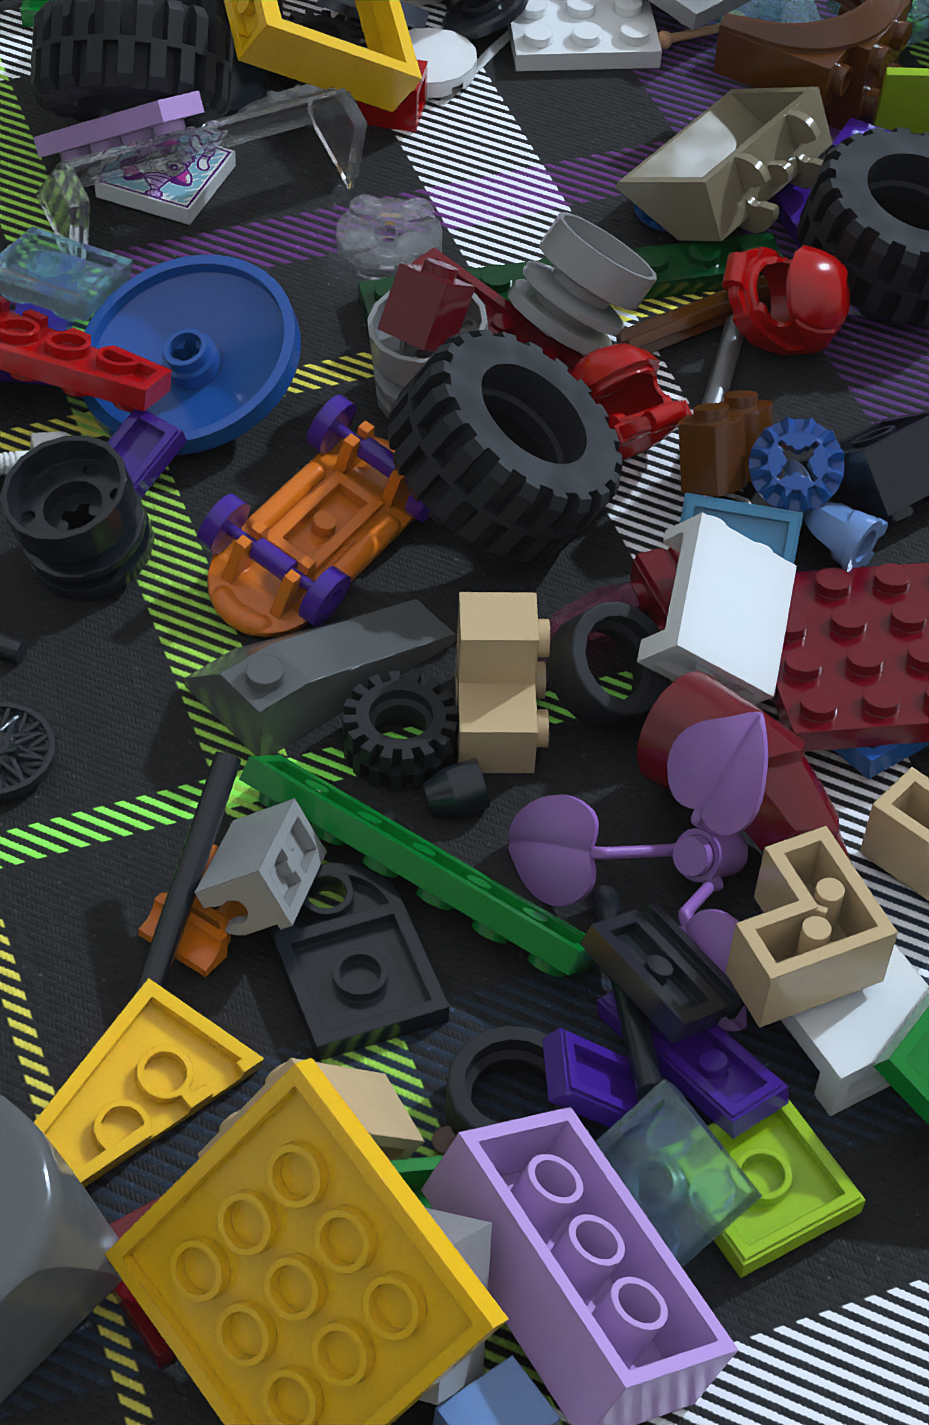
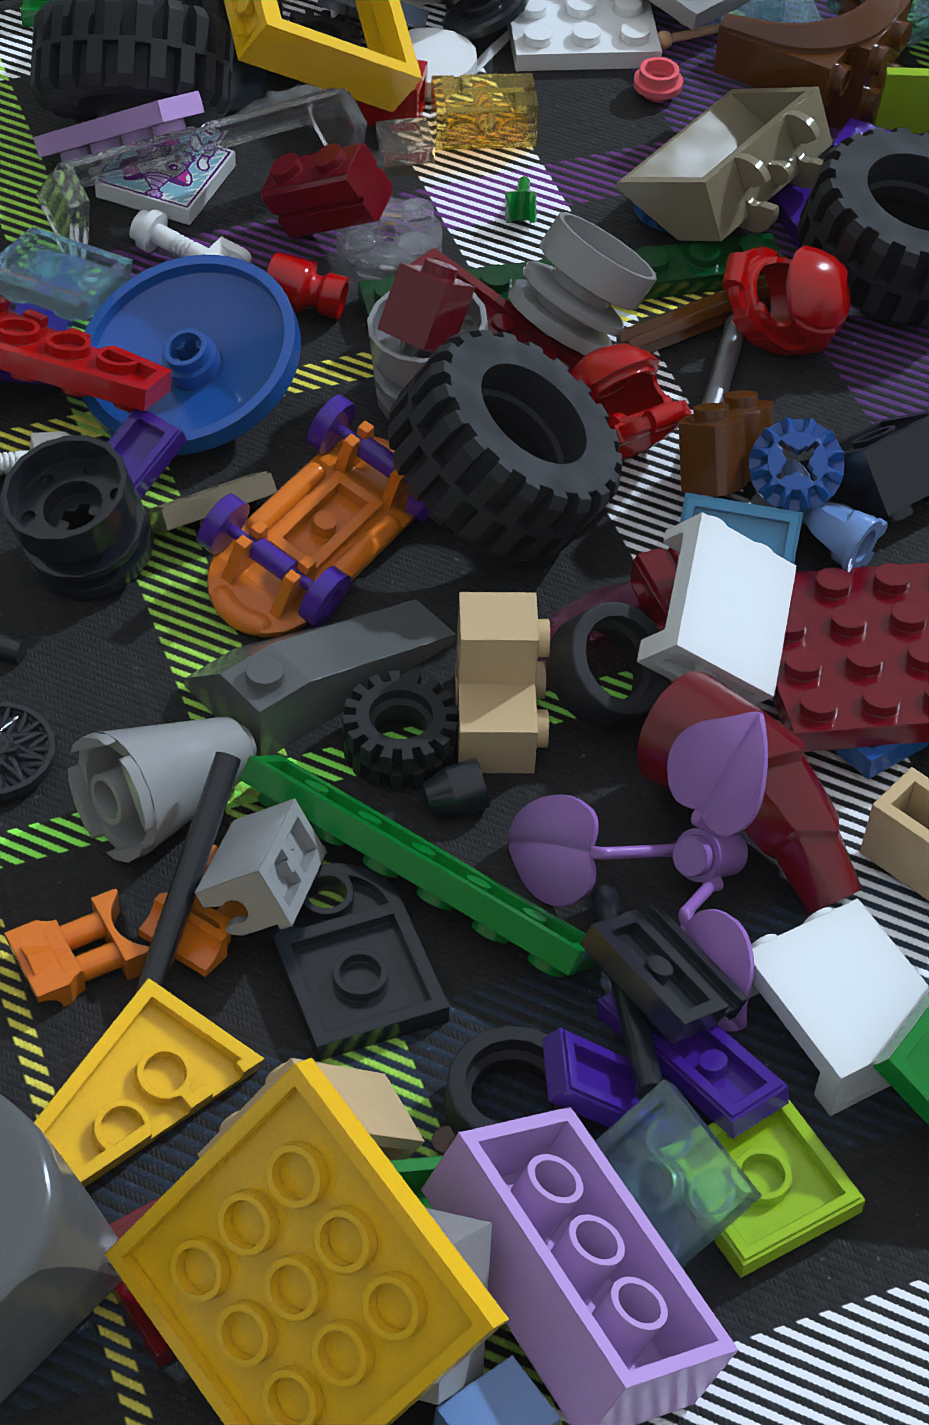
(47, 956): none -> orange piece
(148, 779): none -> light grey cone
(151, 230): none -> white hinge
(198, 505): none -> dark tan plate
(308, 288): none -> red piece
(326, 190): none -> dark red brick
(405, 142): none -> clear tile
(484, 111): none -> clear yellow brick
(521, 203): none -> green hand
(658, 79): none -> coral plate
(816, 934): tan brick -> none

